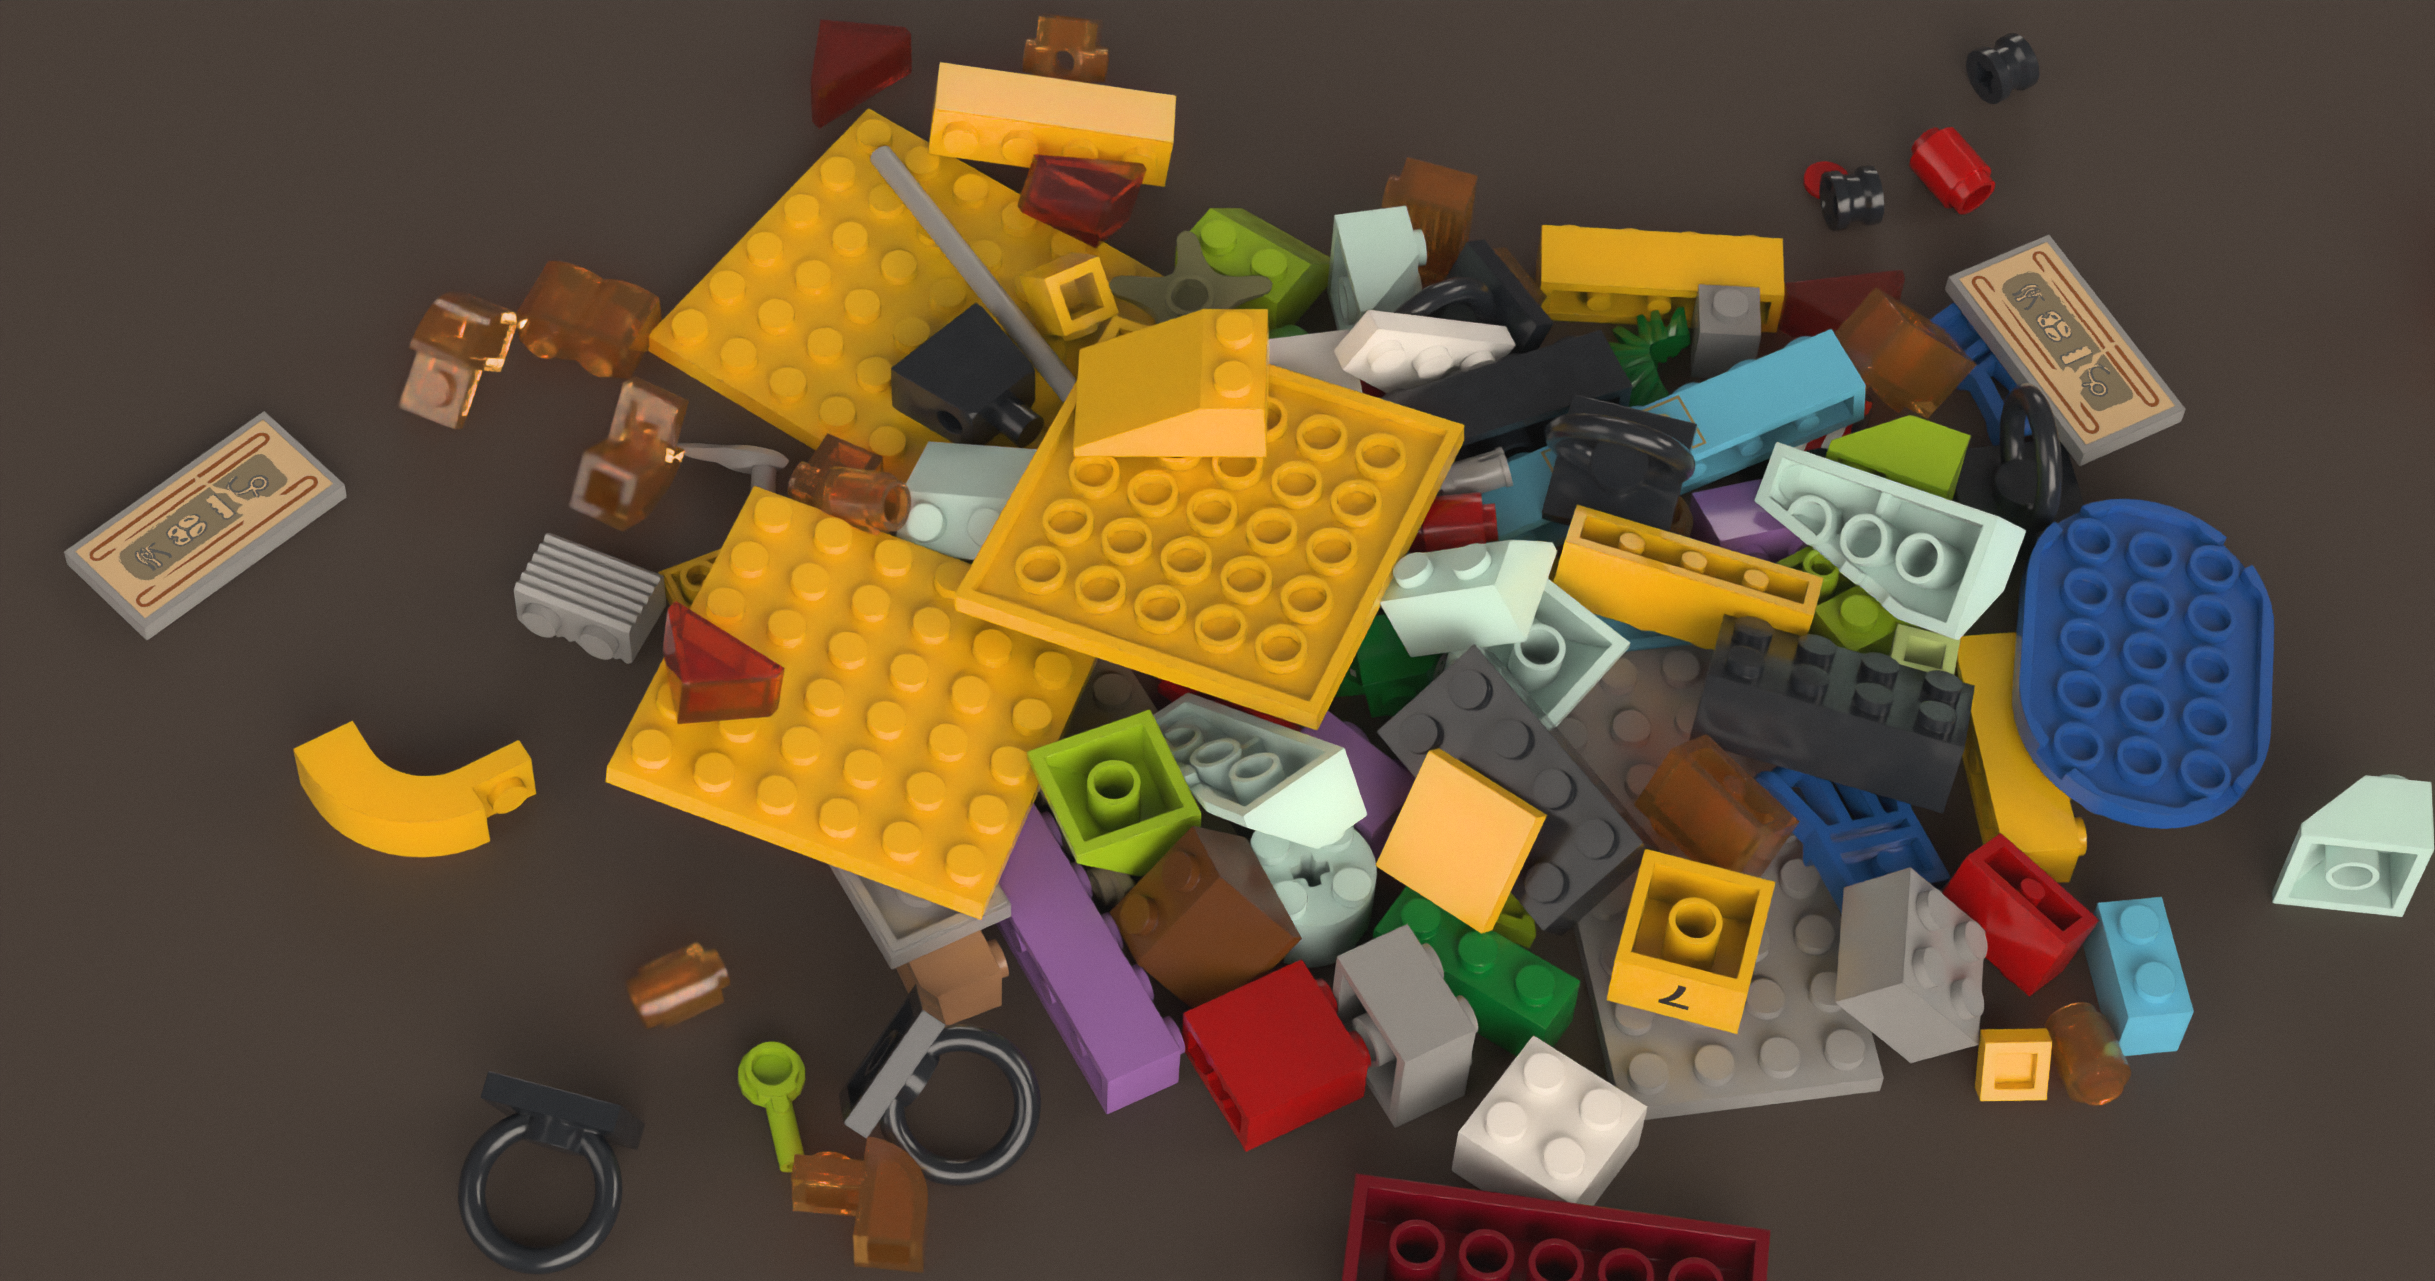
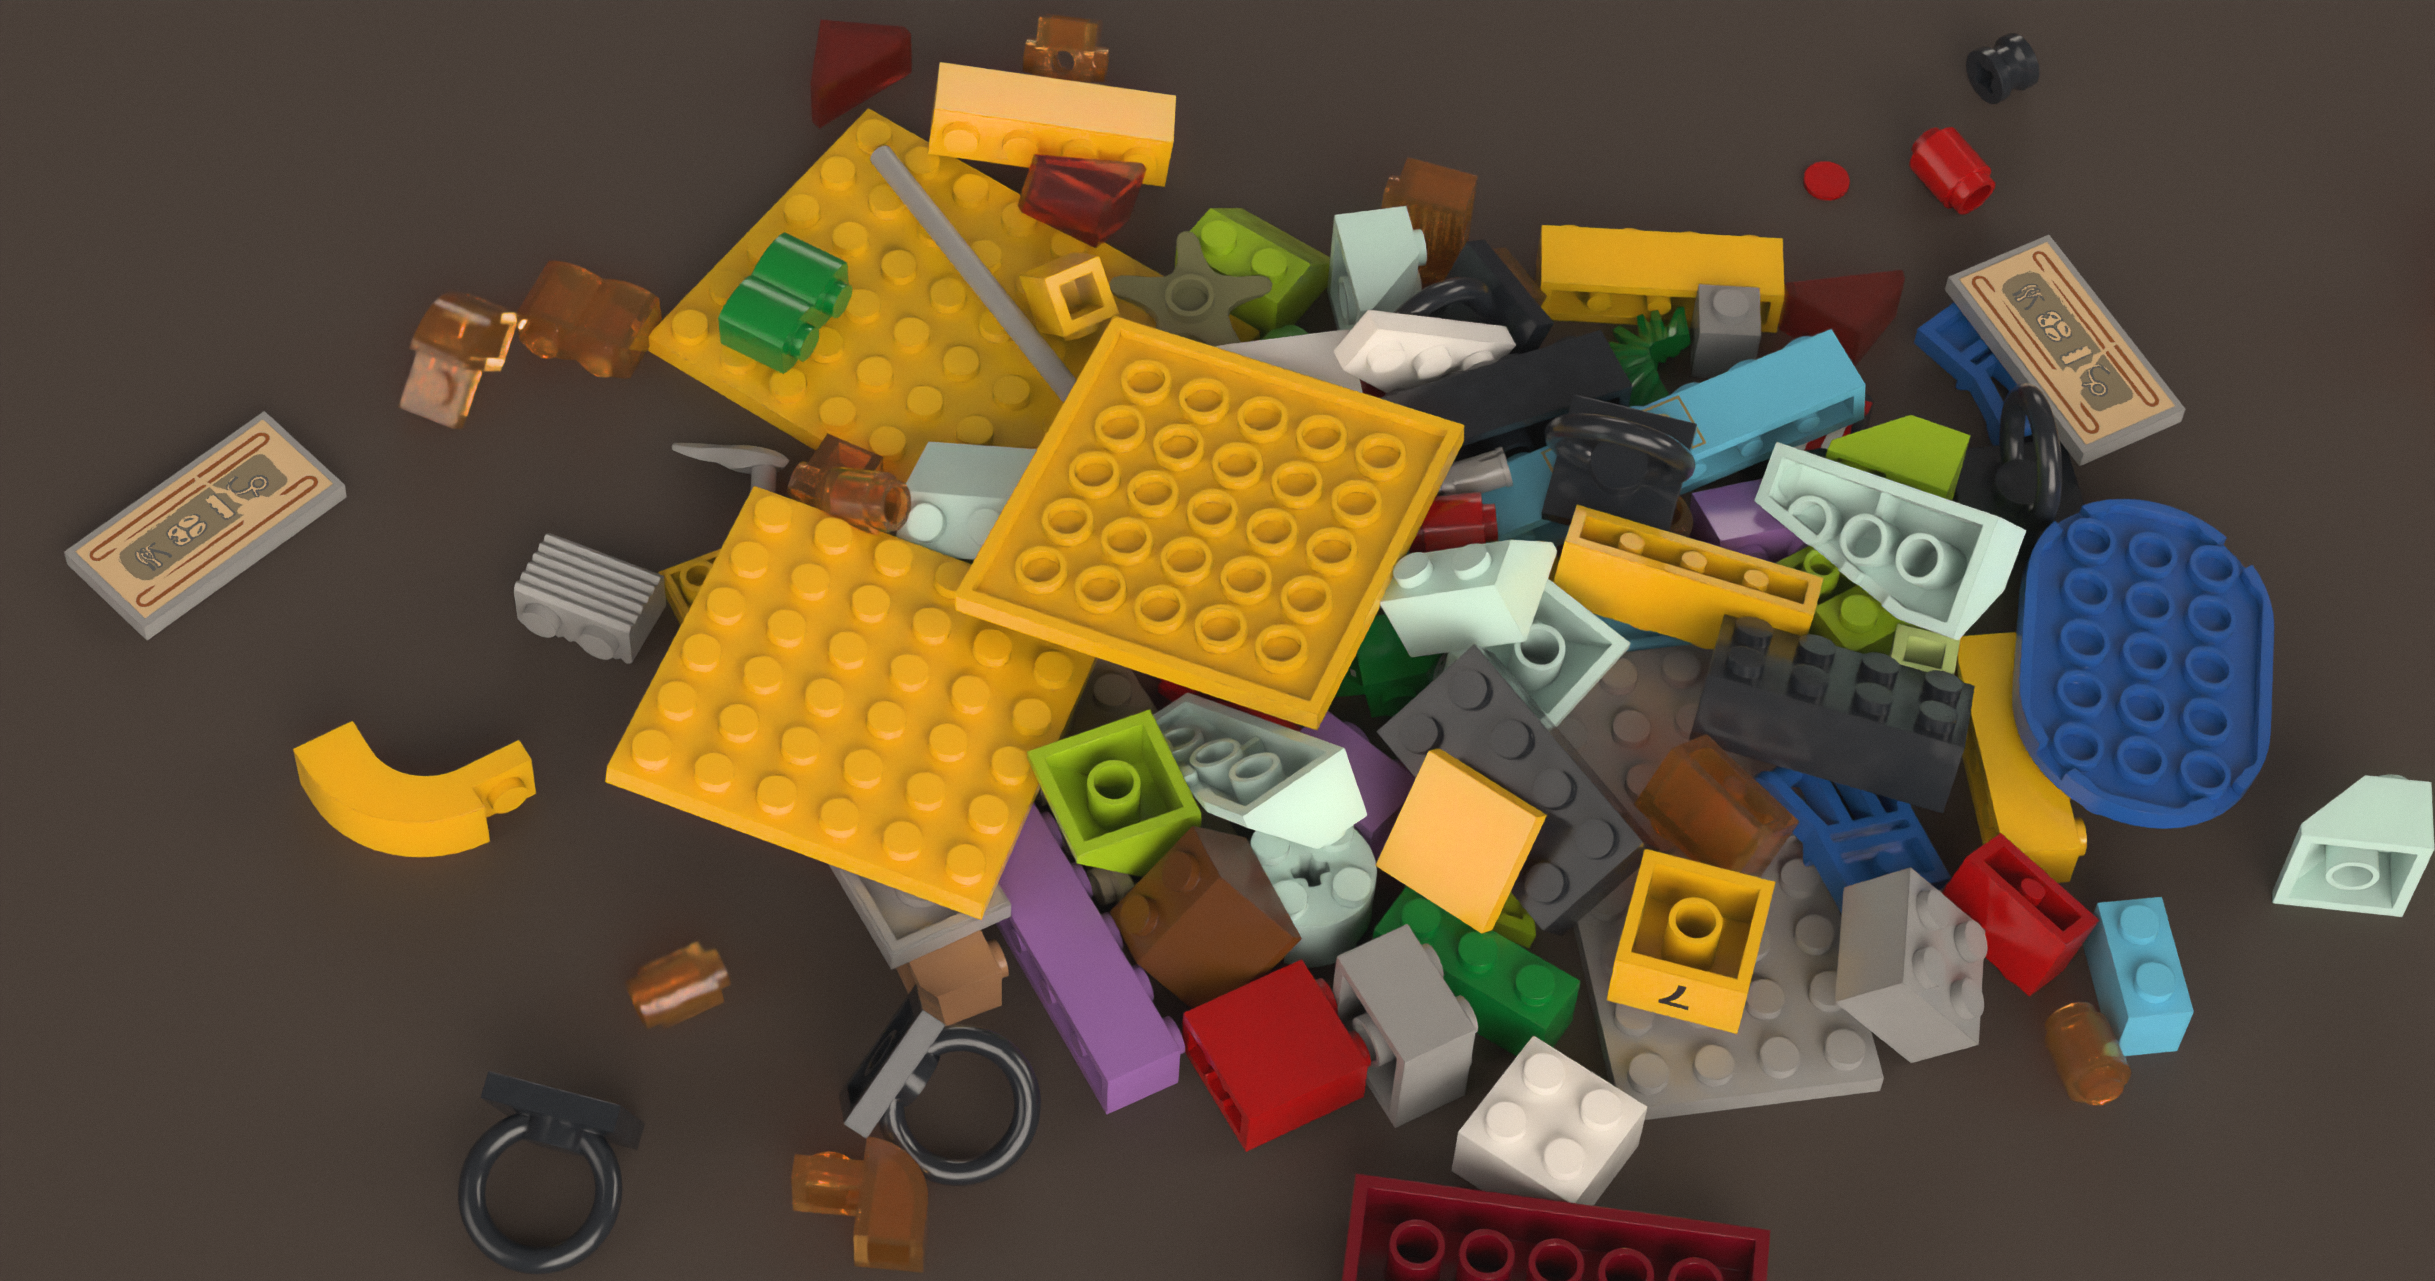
(637, 462): clear orange brick -> none
(715, 673): clear red slope -> none
(773, 1078): lime plate -> none
(785, 303): none -> green brick
(969, 383): black torso -> none
(1177, 389): yellow slope -> none
(1851, 197): black wheel -> none
(1903, 354): clear orange brick -> none
(2013, 1064): yellow tile -> none

